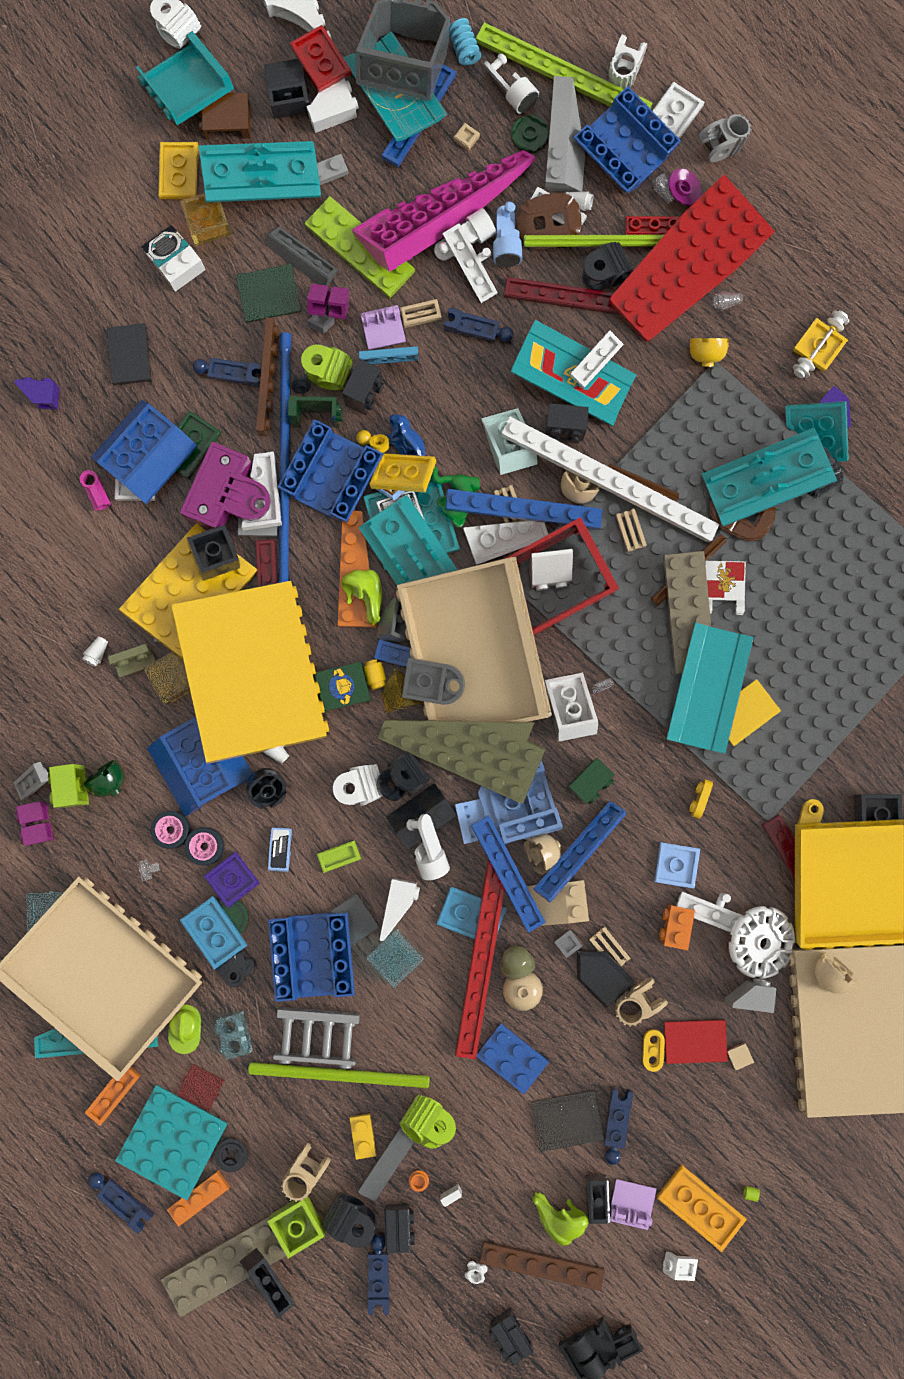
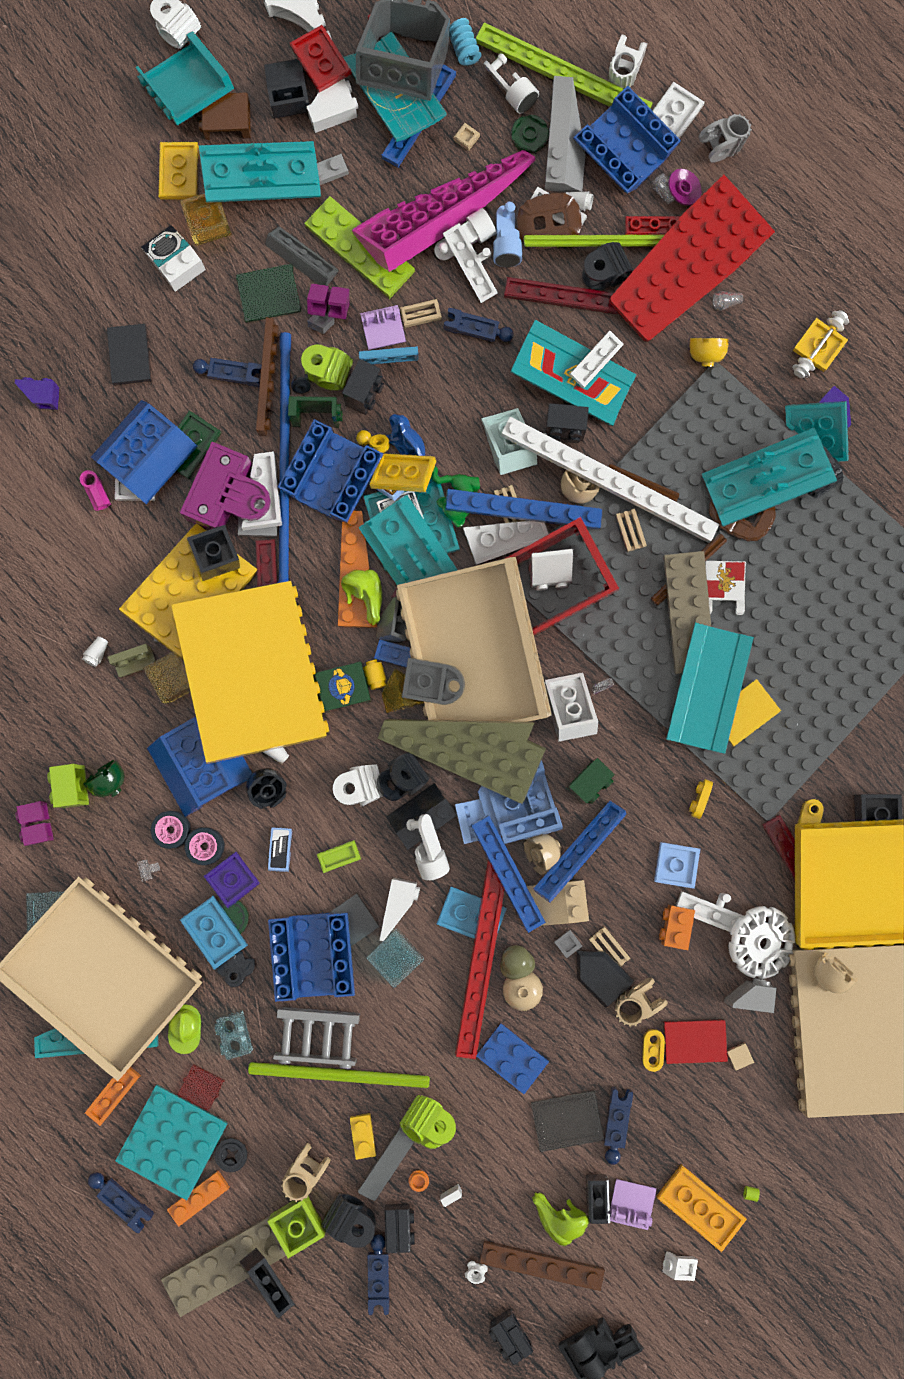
(31, 780): light grey plate -> none

